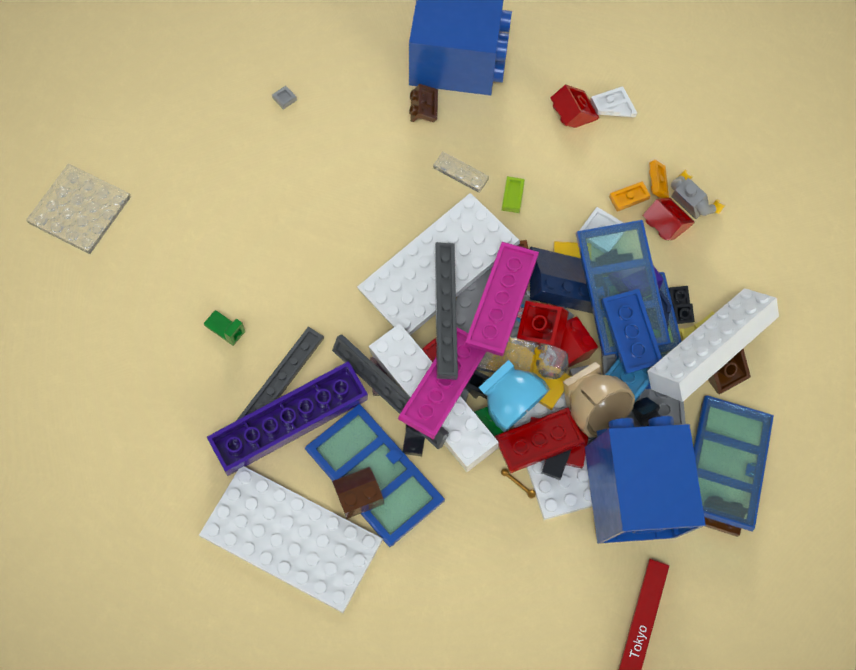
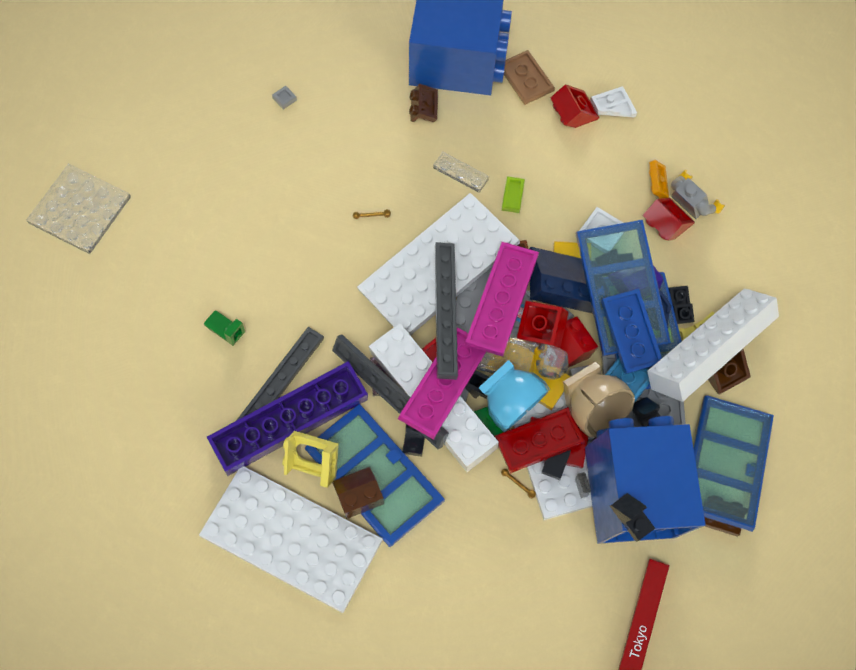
(292, 460): none -> light yellow panel
(386, 213): none -> pearl gold hinge
(527, 77): none -> medium nougat tile
(582, 485): none -> clear smoke tile
(629, 196): light orange plate -> none
(632, 516): none -> black slope

